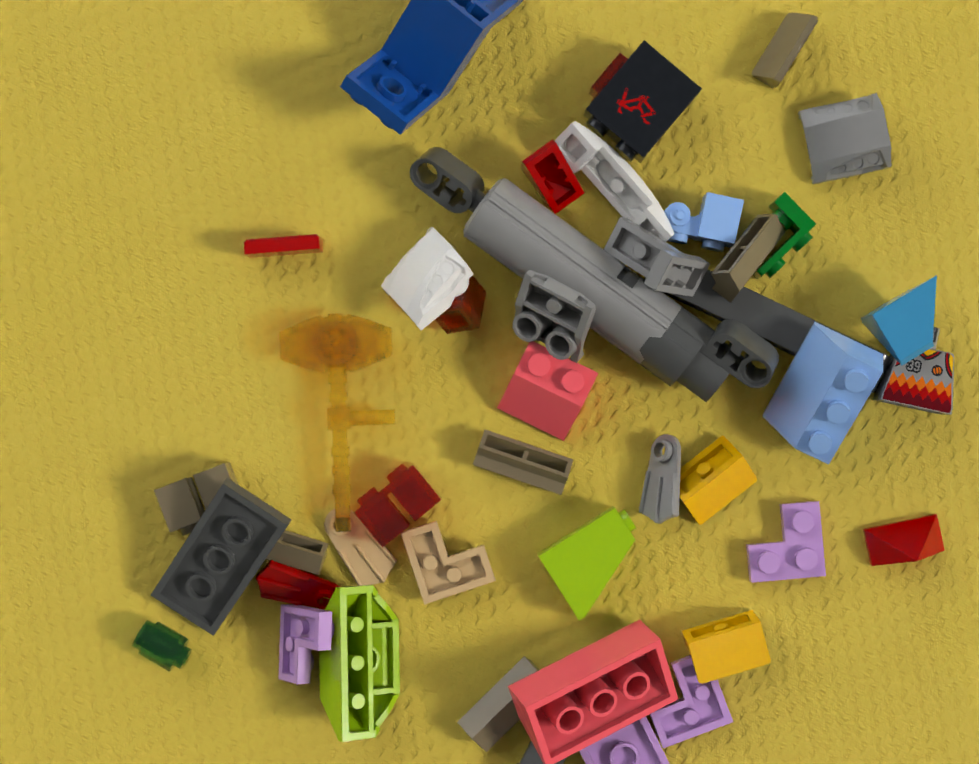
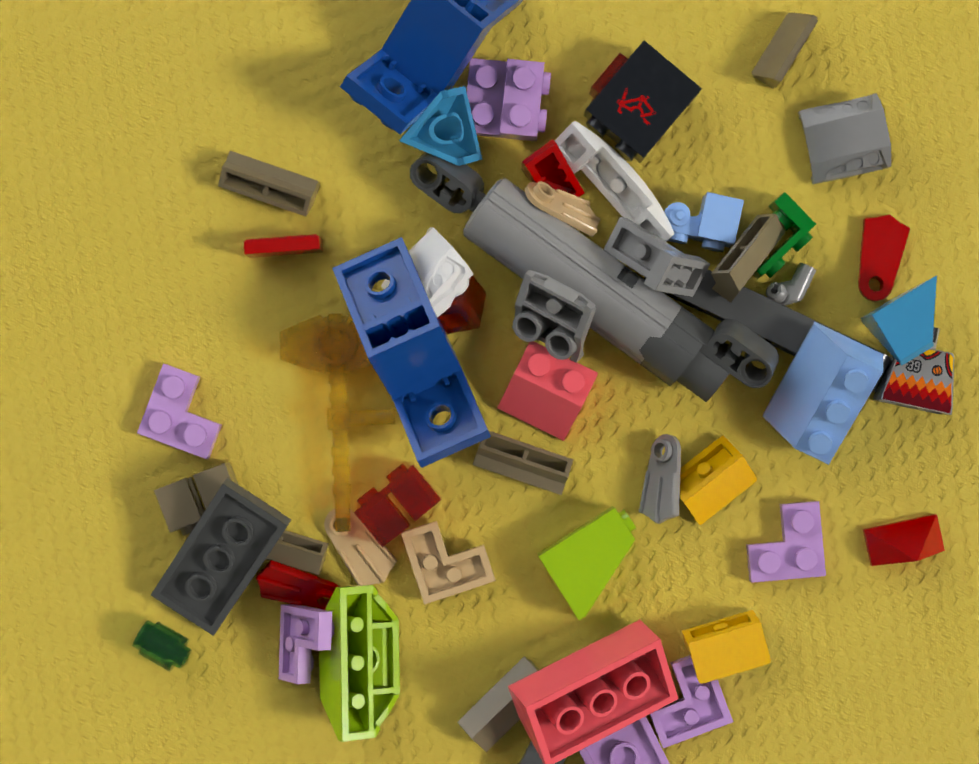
(168, 418): none -> lavender plate
(268, 183): none -> dark tan piece
(411, 352): none -> blue bracket
(446, 129): none -> dark azure slope
(508, 98): none -> lavender plate
(563, 206): none -> tan piece
(792, 290): none -> light grey arm
(881, 254): none -> red piece

